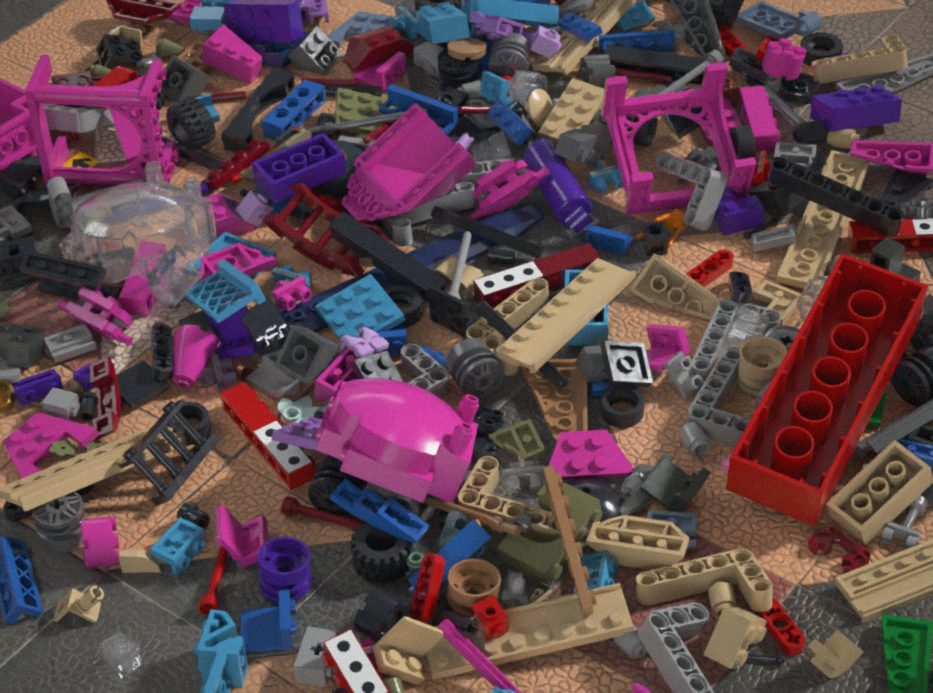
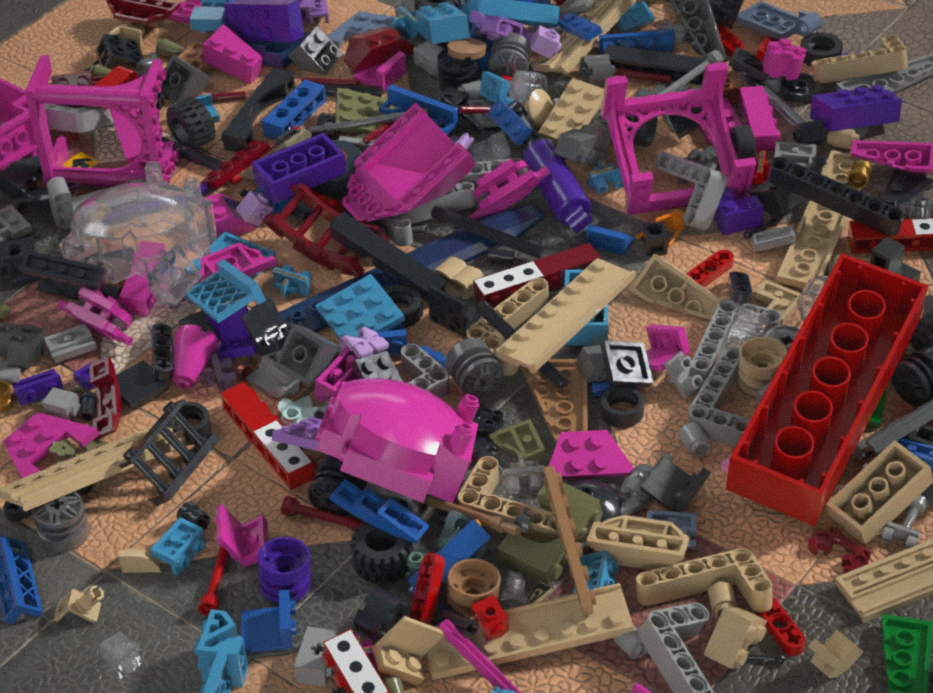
(100, 542): dark pink brick -> none
(288, 294): dark pink hips -> none
(460, 265): light grey piece -> none
(859, 174): none -> pearl gold wheel

